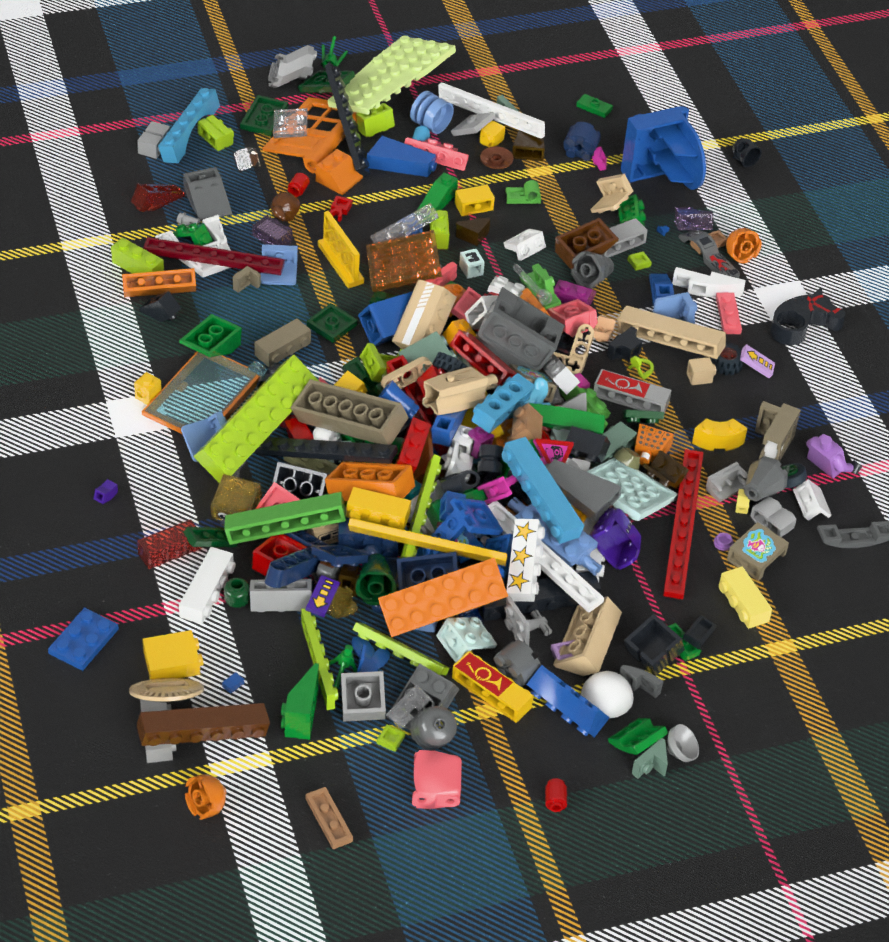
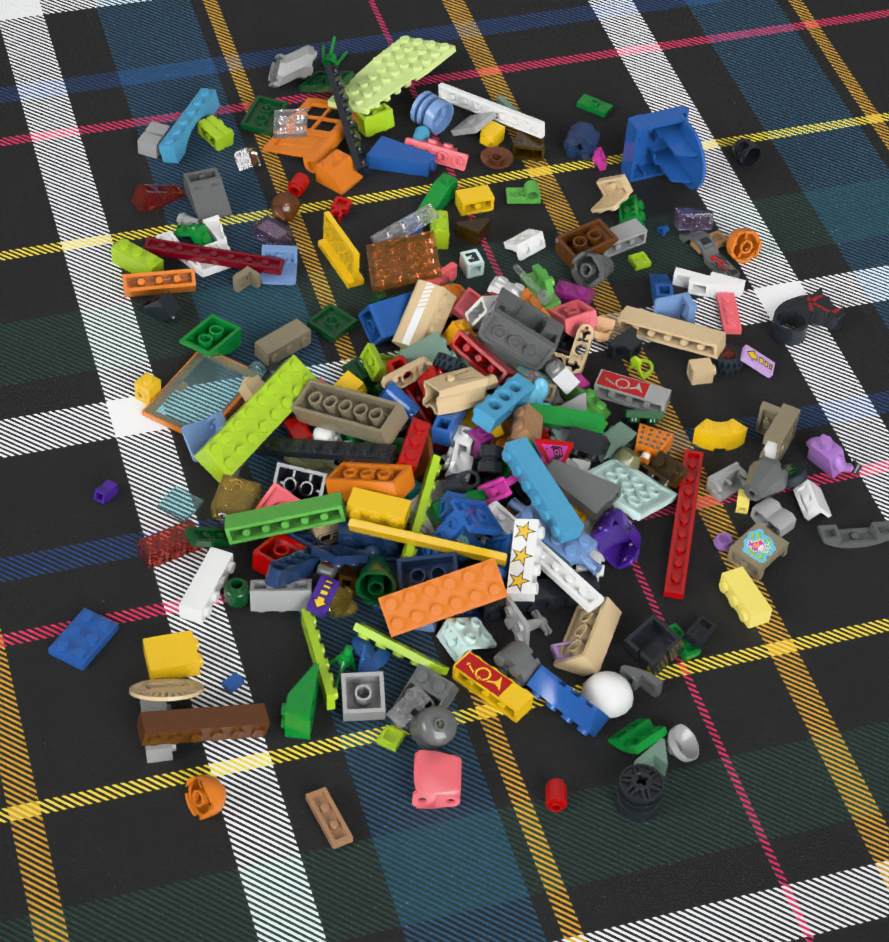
(180, 504): none -> clear light blue piece
(250, 386): none -> tan brick
(639, 792): none -> black wheel

